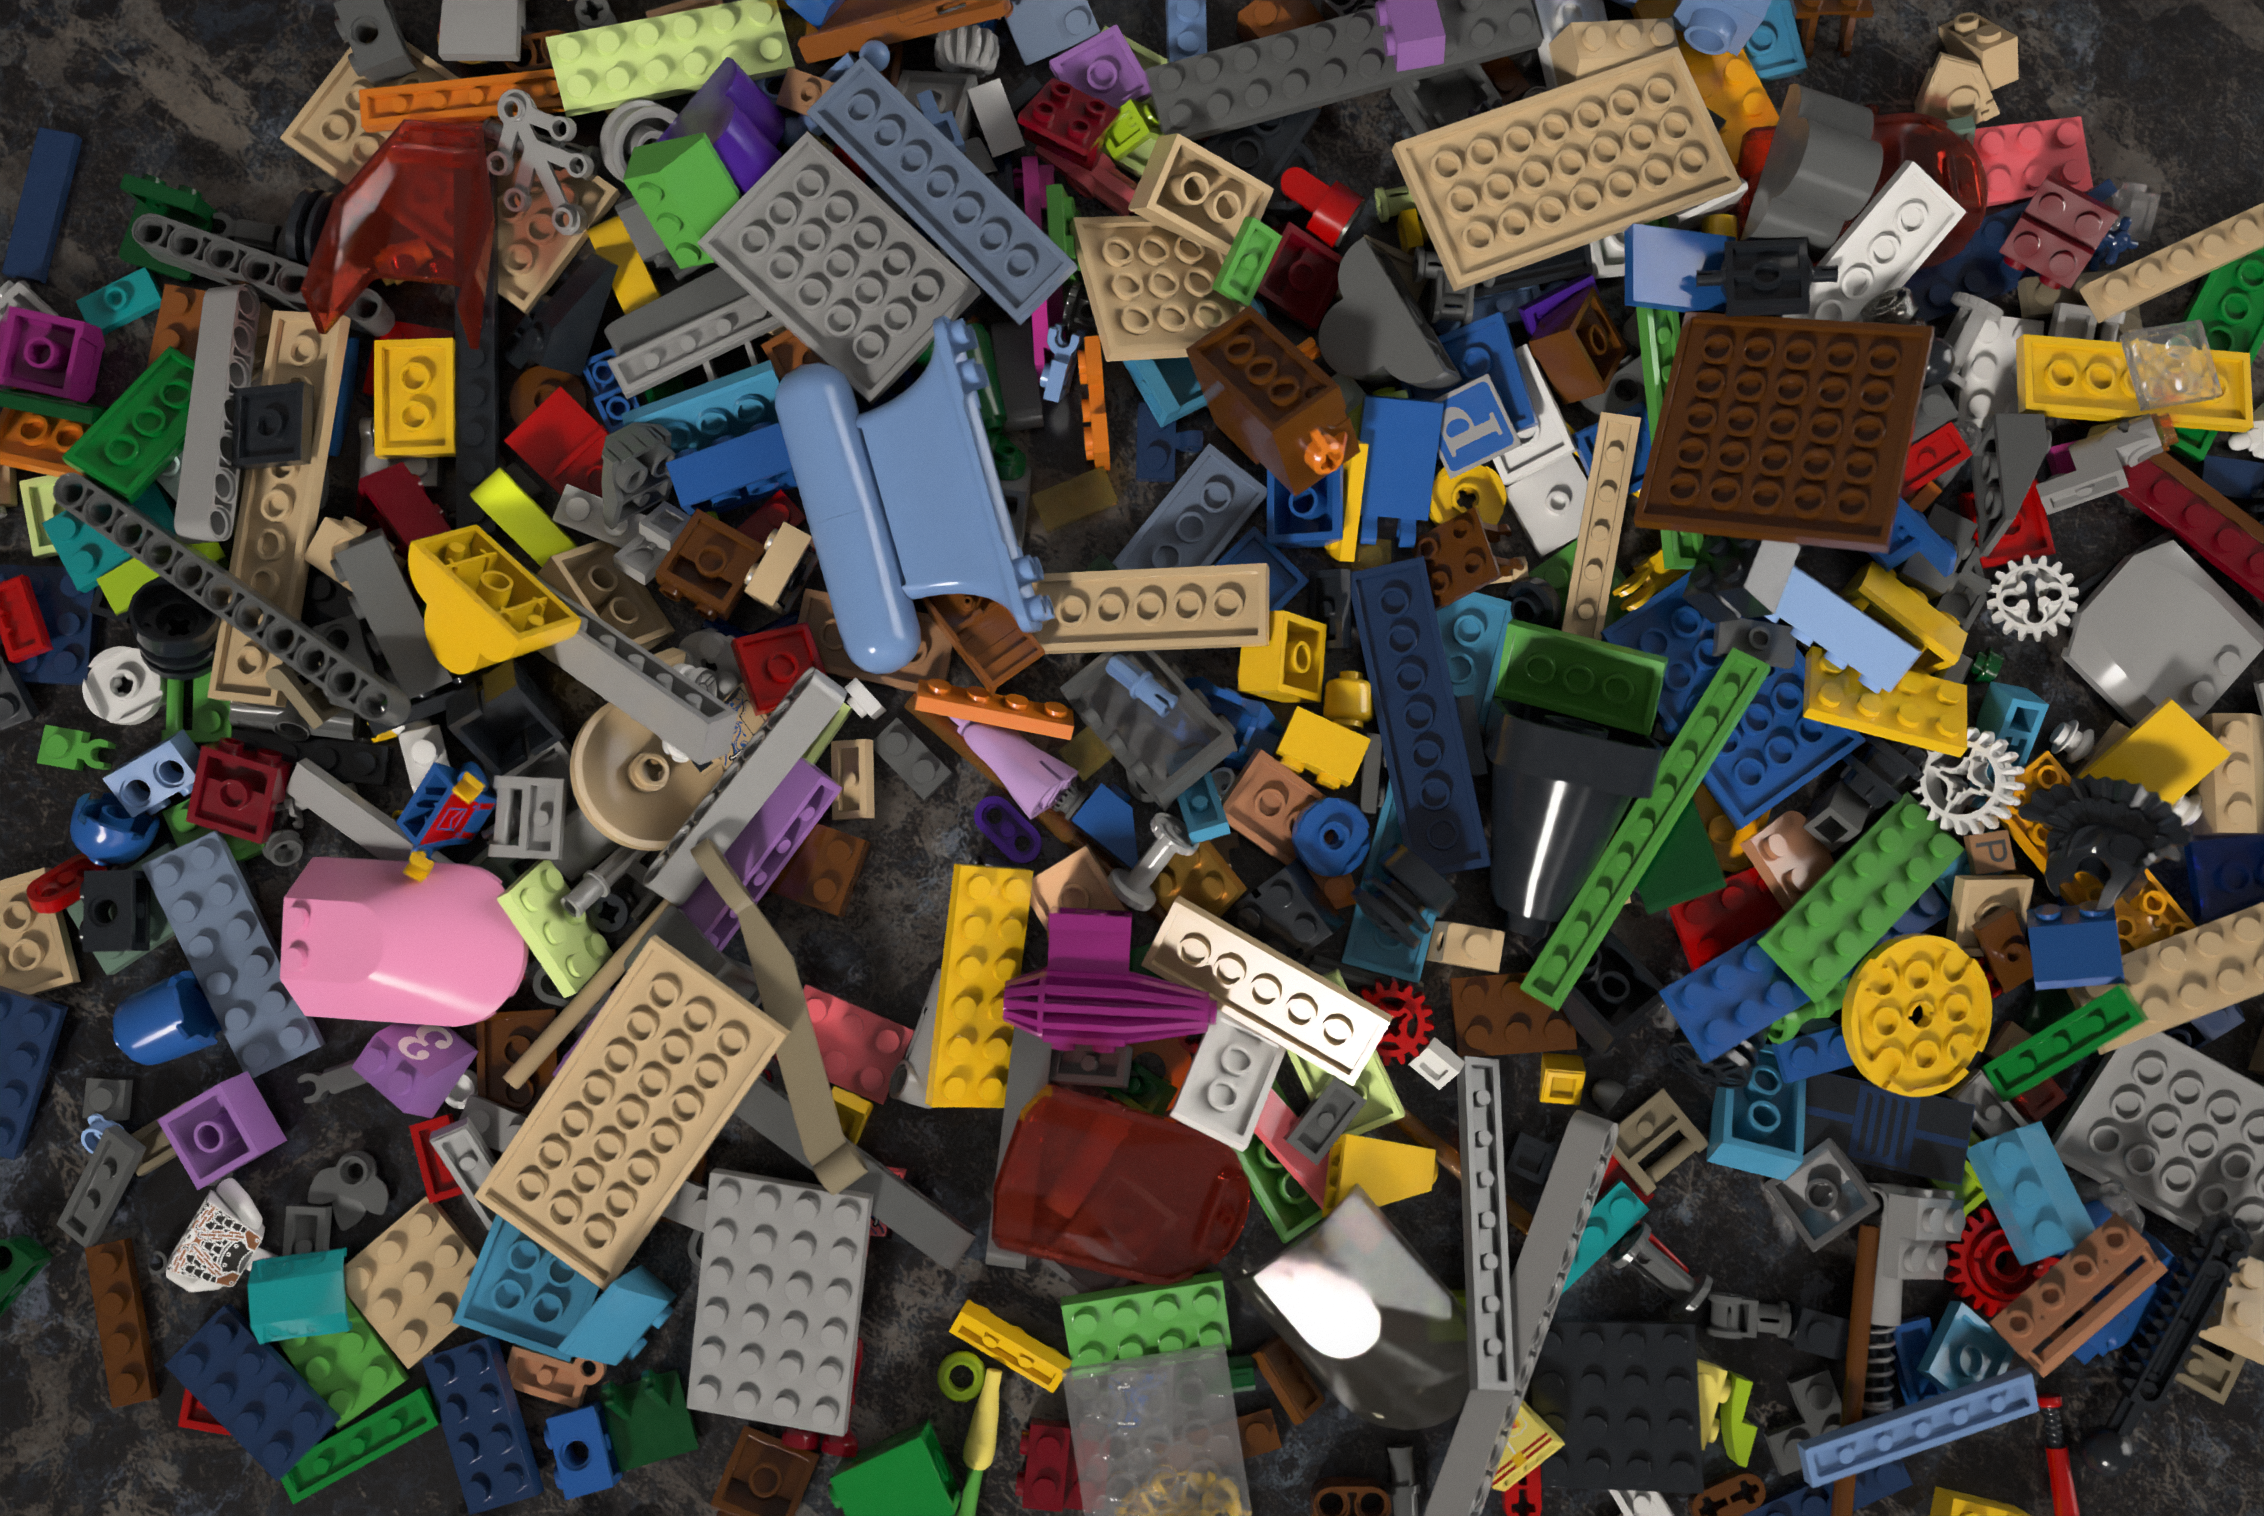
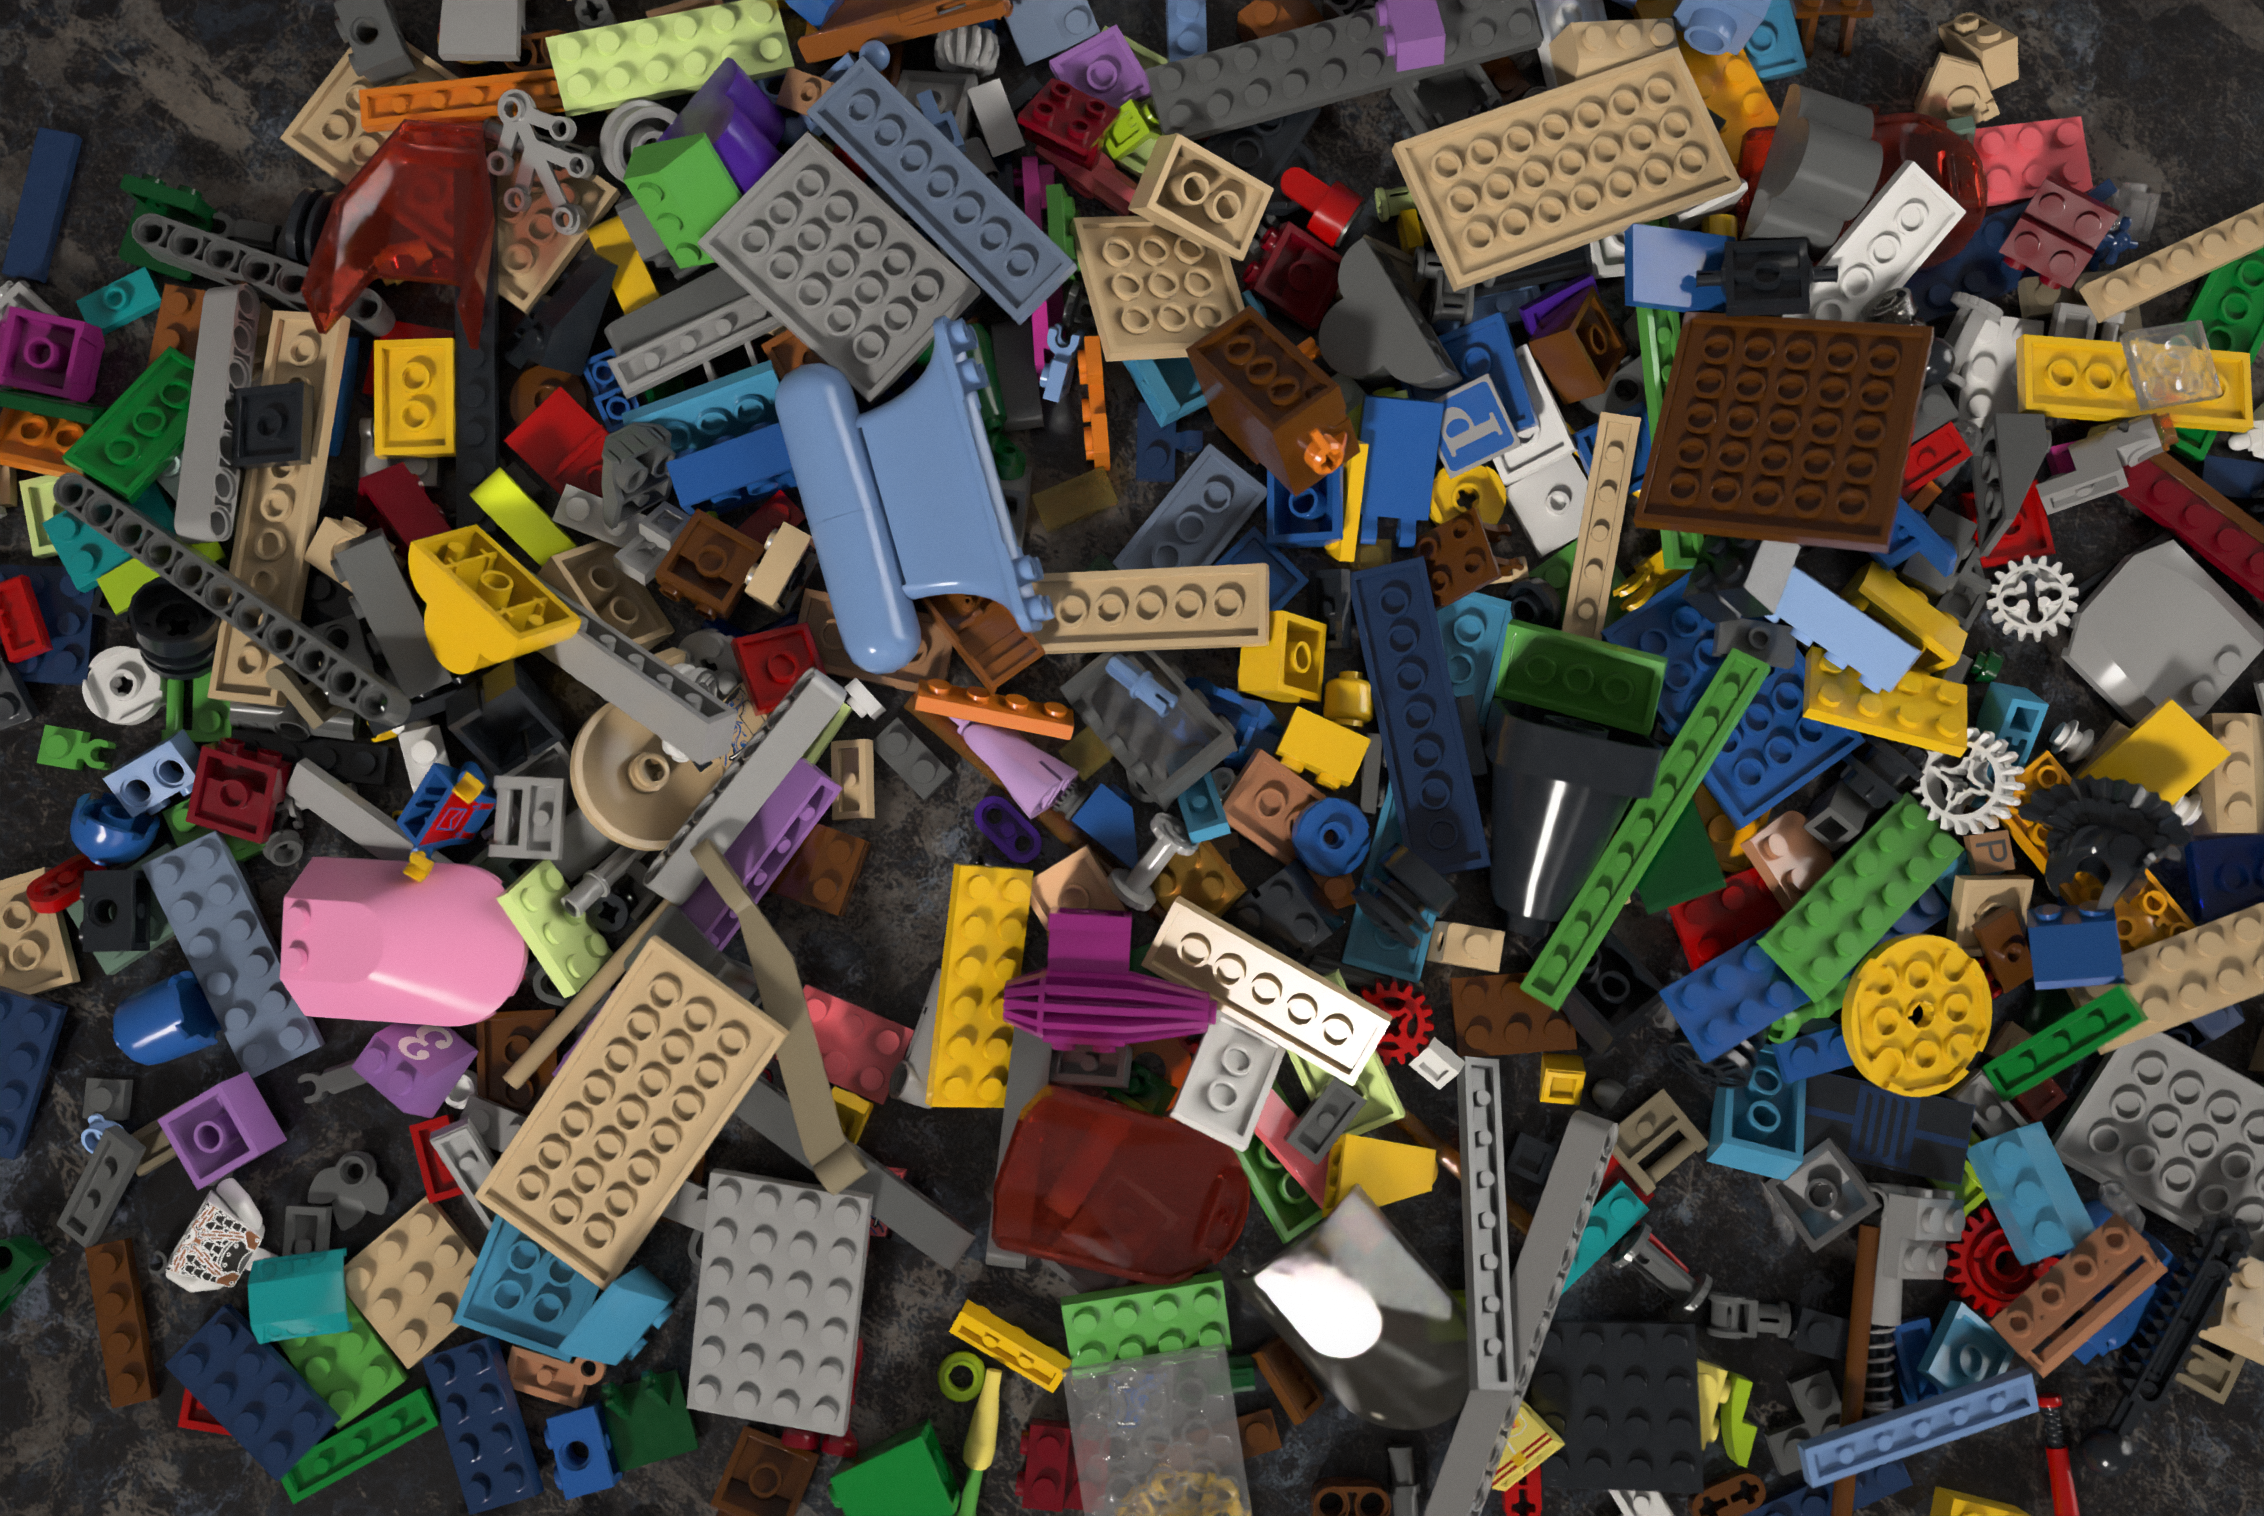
(1247, 261): bright green plate -> none

